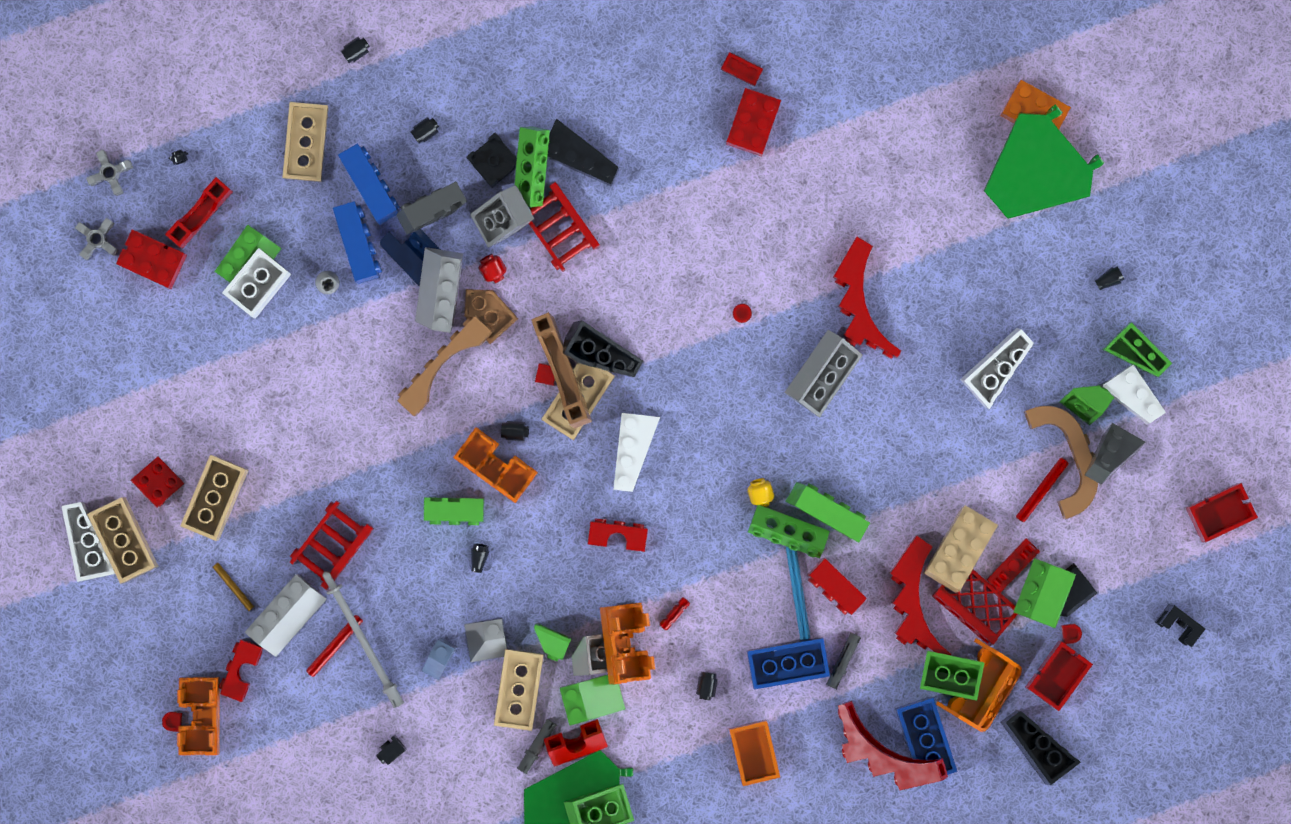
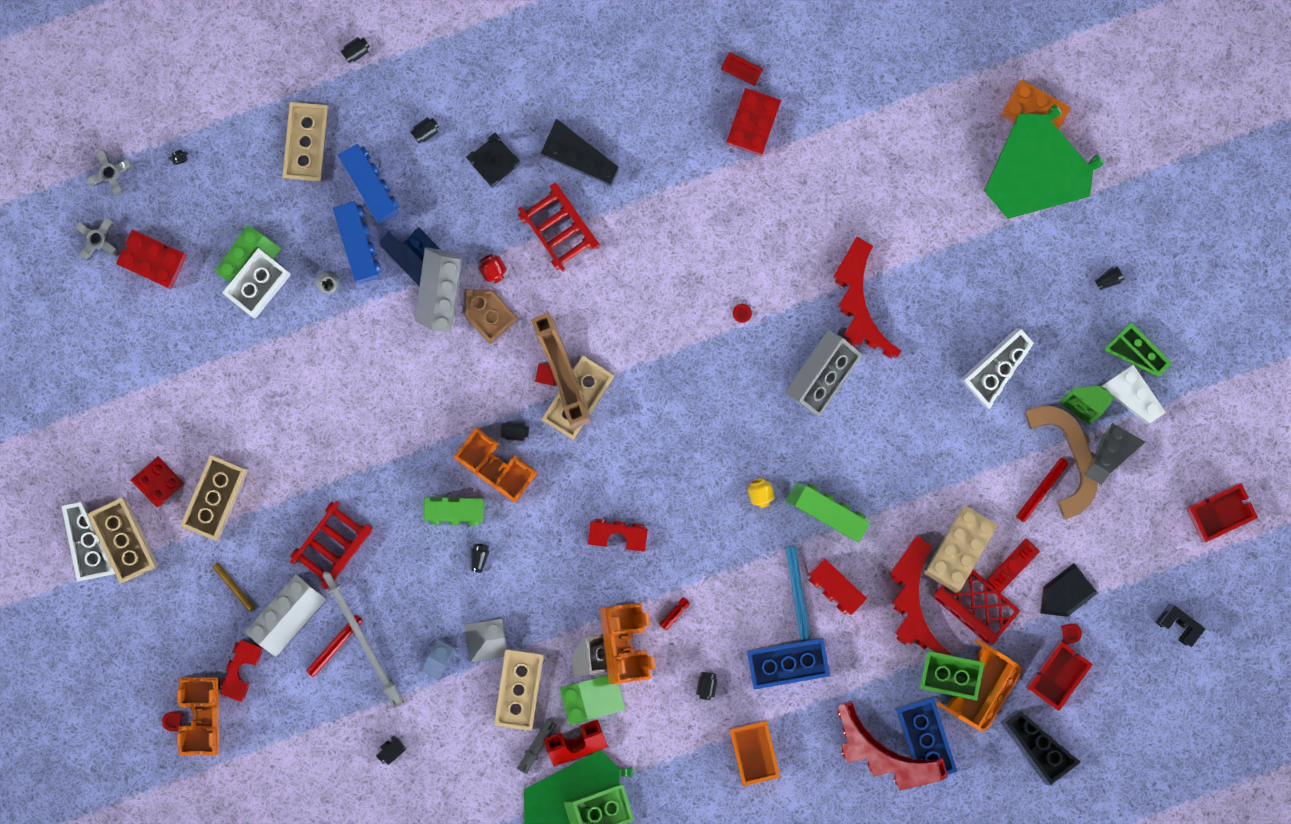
(211, 199): red arch -> none
(418, 394): medium nougat arch -> none
(431, 208): dark grey wedge -> none
(502, 216): light grey brick -> none
(532, 164): bright green brick -> none
(552, 642): bright green slope -> none
(596, 350): black wedge -> none
(633, 445): white wedge -> none
(783, 523): bright green brick -> none
(839, 668): dark grey pin -> none
(1044, 593): bright green slope -> none

